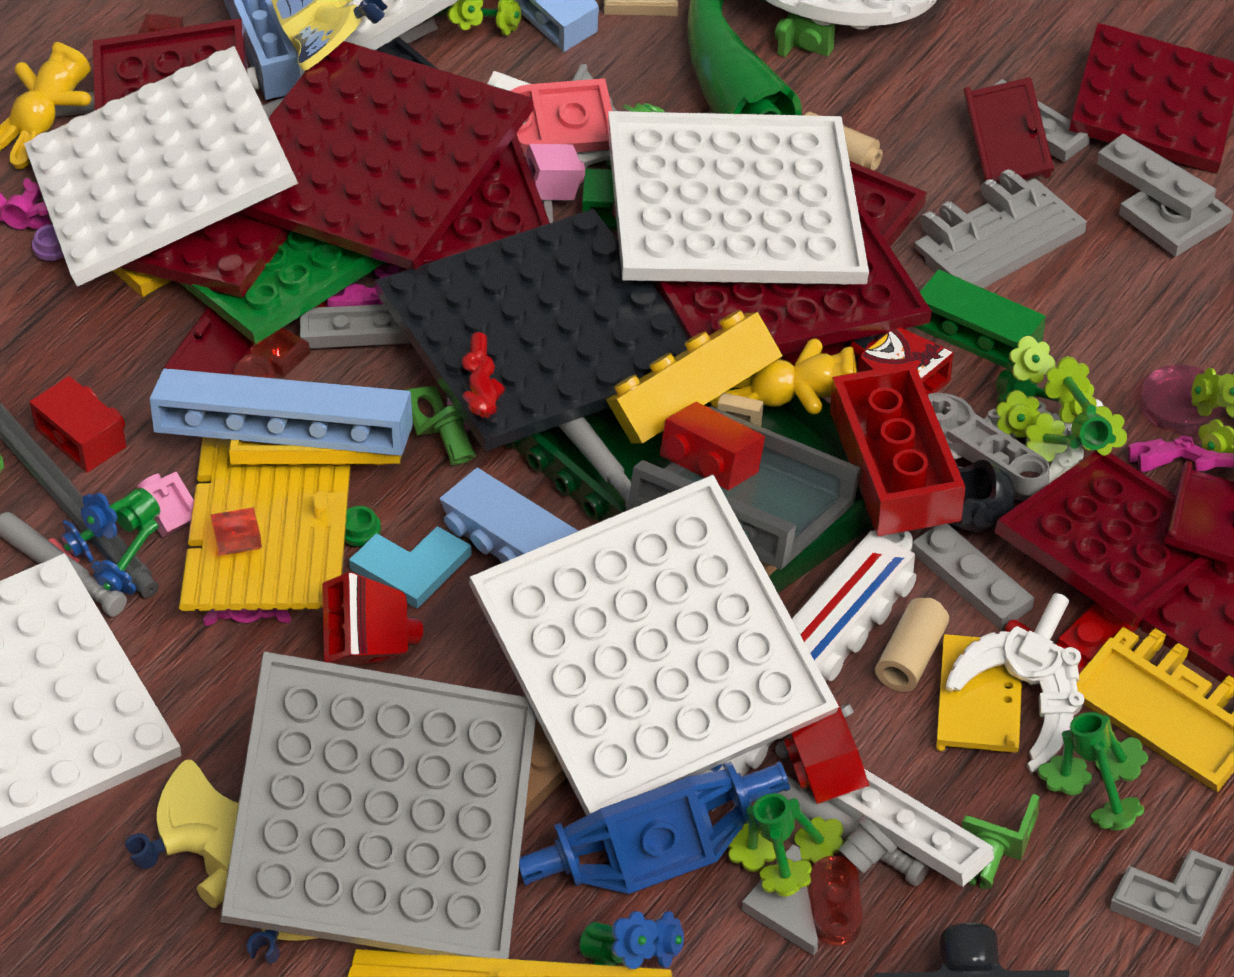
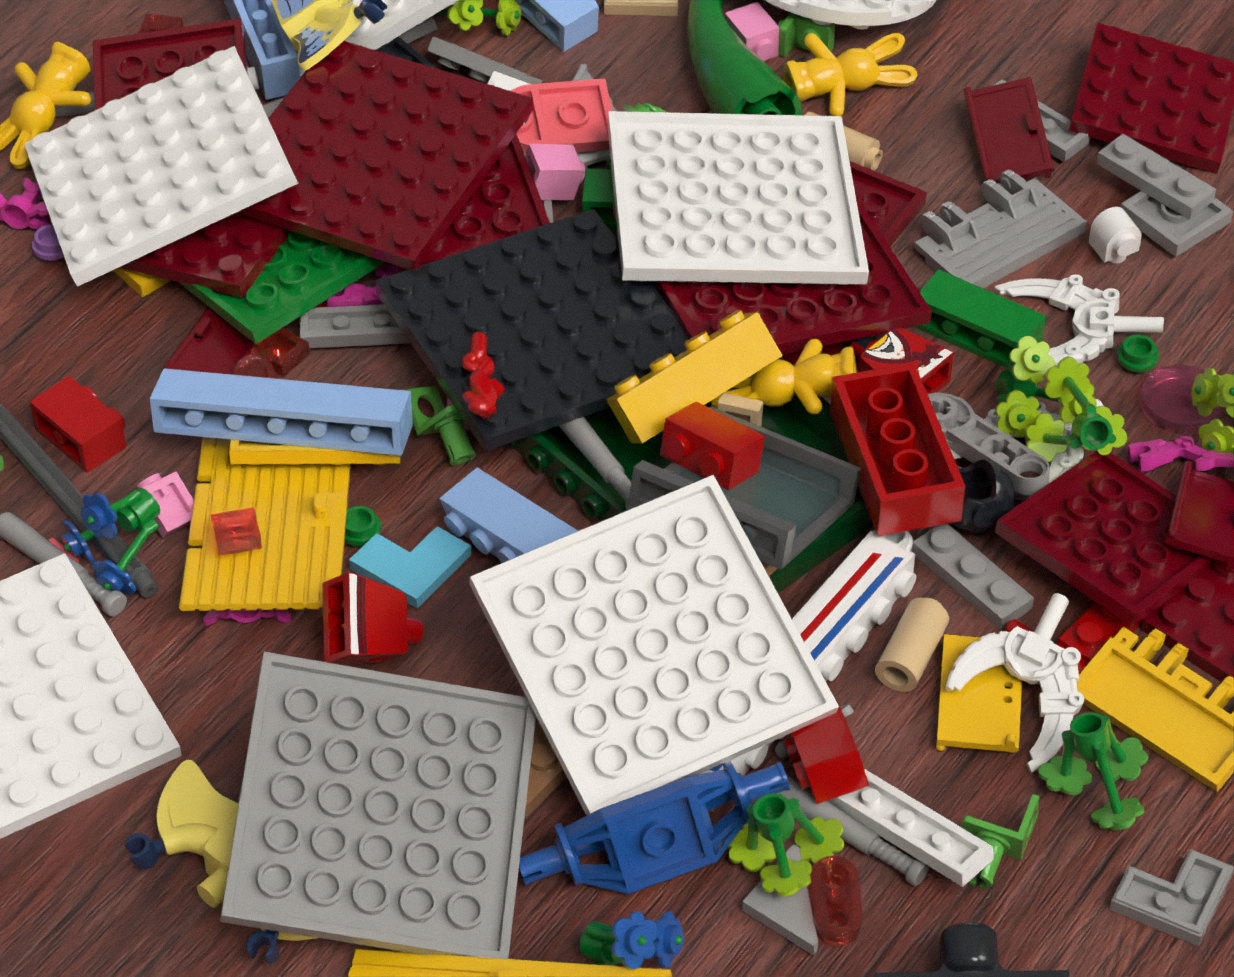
(481, 66): none -> light grey plate
(755, 30): none -> bright pink brick
(852, 70): none -> yellow animal
(866, 845): light grey piece -> none
(1093, 315): none -> white bar
(1114, 235): none -> white plate
(1138, 353): none -> green plate

